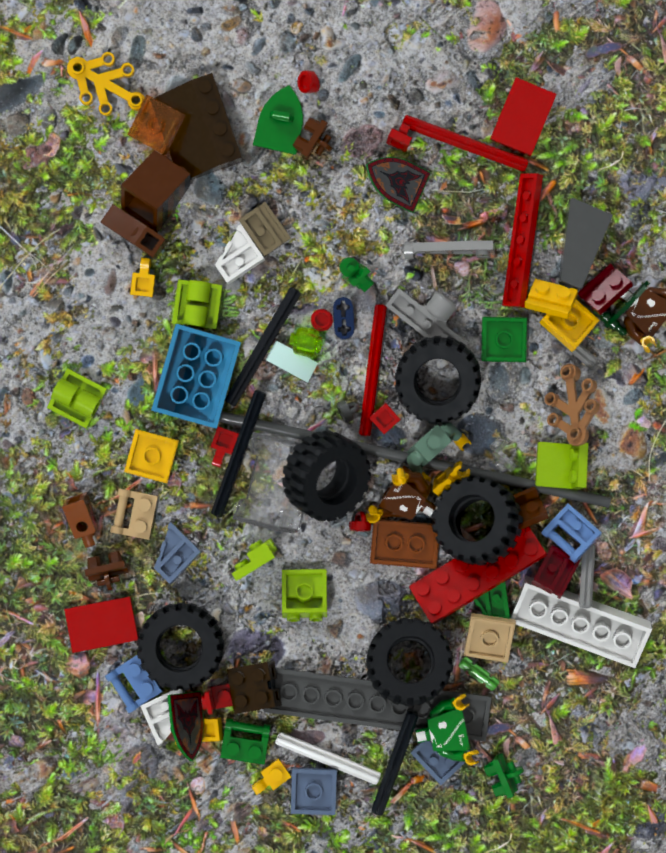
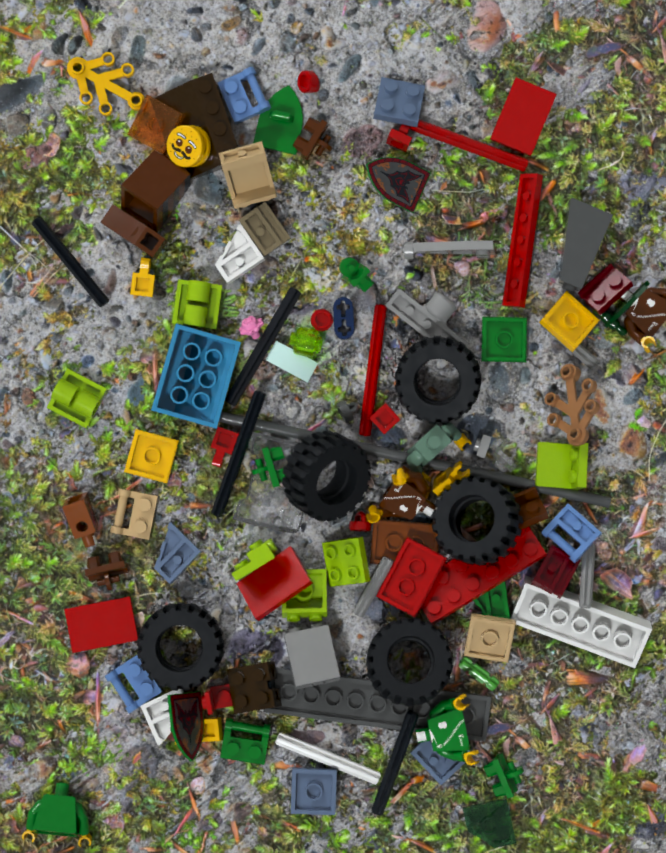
(58, 816): none -> green torso
(70, 261): none -> black axle
(188, 146): none -> yellow head
(237, 99): none -> medium blue plate
(247, 175): none -> tan panel
(251, 327): none -> bright pink plant
(270, 455): none -> green hips
(273, 775): yellow plate -> none
(274, 583): none -> red tile
(311, 656): none -> light grey brick
(346, 561): none -> lime plate
(373, 586): none -> light grey axle
(399, 102): none -> sand blue plate
(411, 577): none -> red tile
(481, 446): none -> light grey plate
(490, 822): none -> clear green plate
(551, 298): yellow plate -> none

